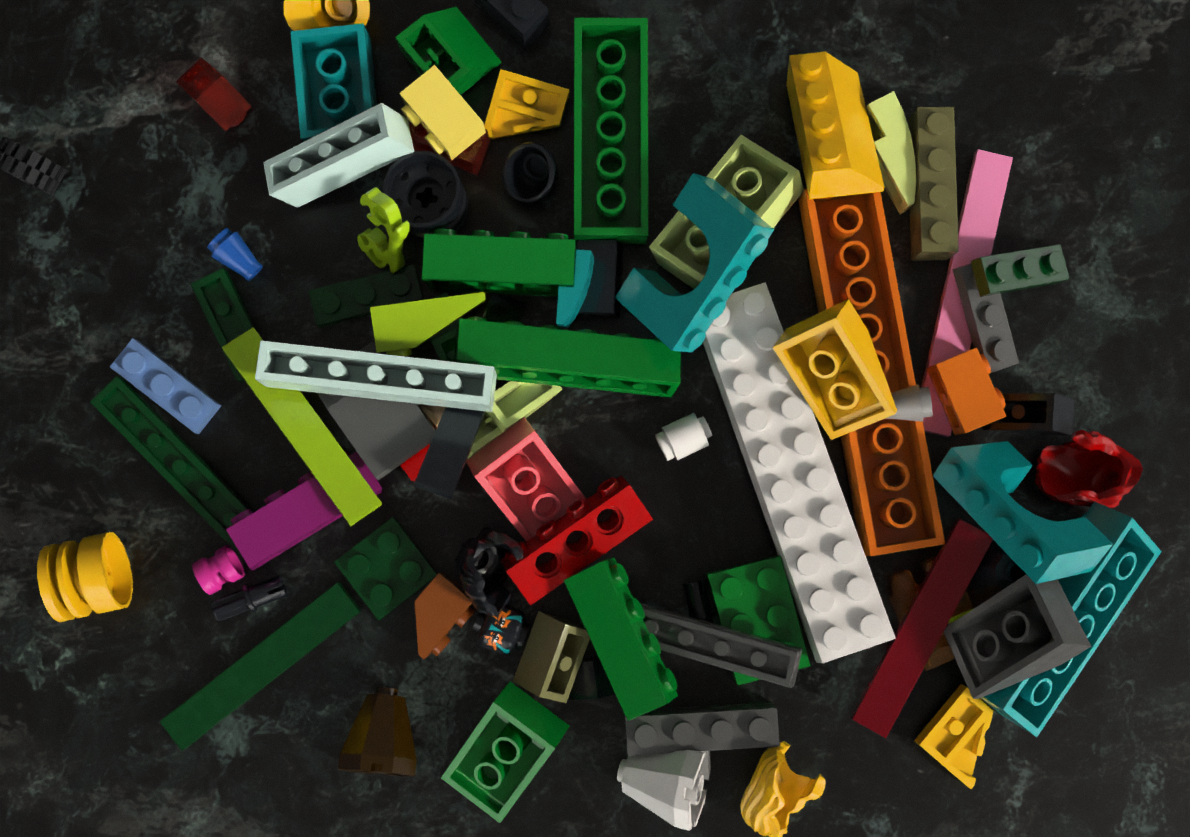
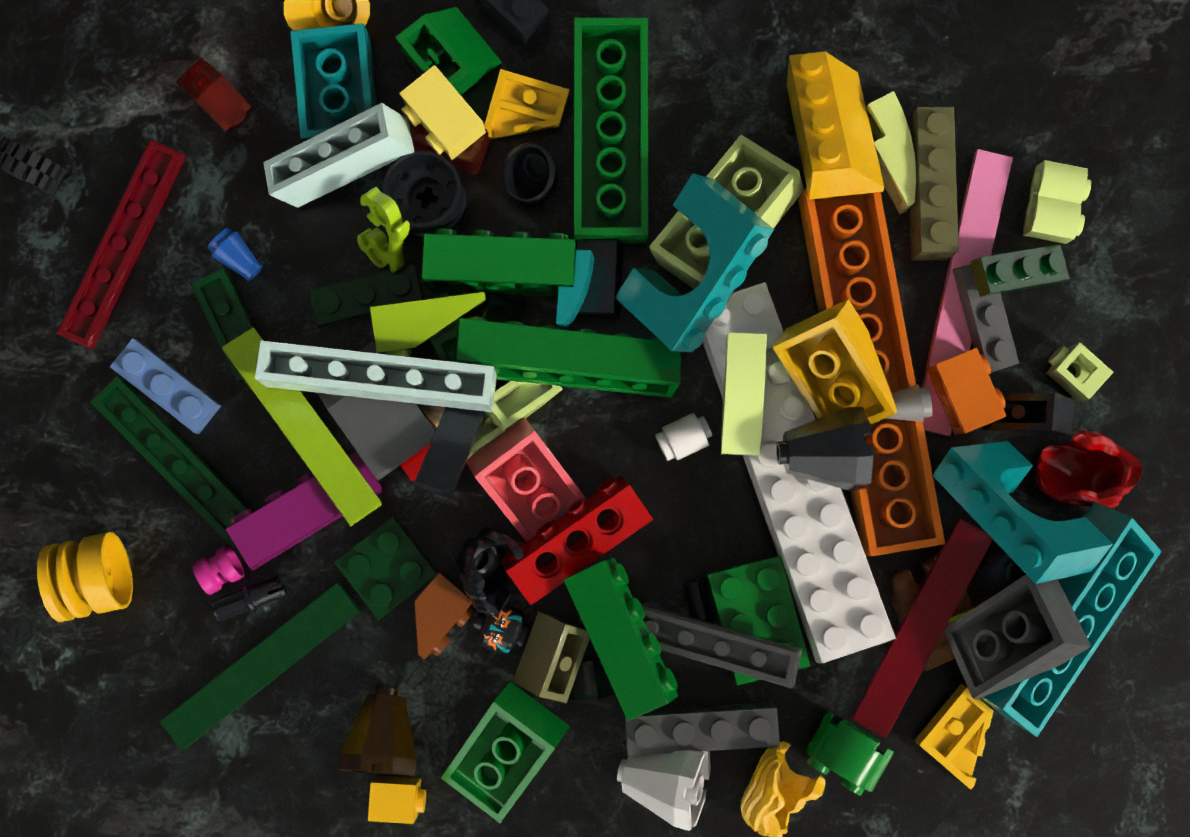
(121, 244): none -> dark red tile
(396, 799): none -> yellow brick
(743, 393): none -> yellowish green slope
(830, 450): none -> black cone
(848, 753): none -> green brick
(1056, 202): none -> yellowish green brick
(1090, 371): none -> yellowish green brick

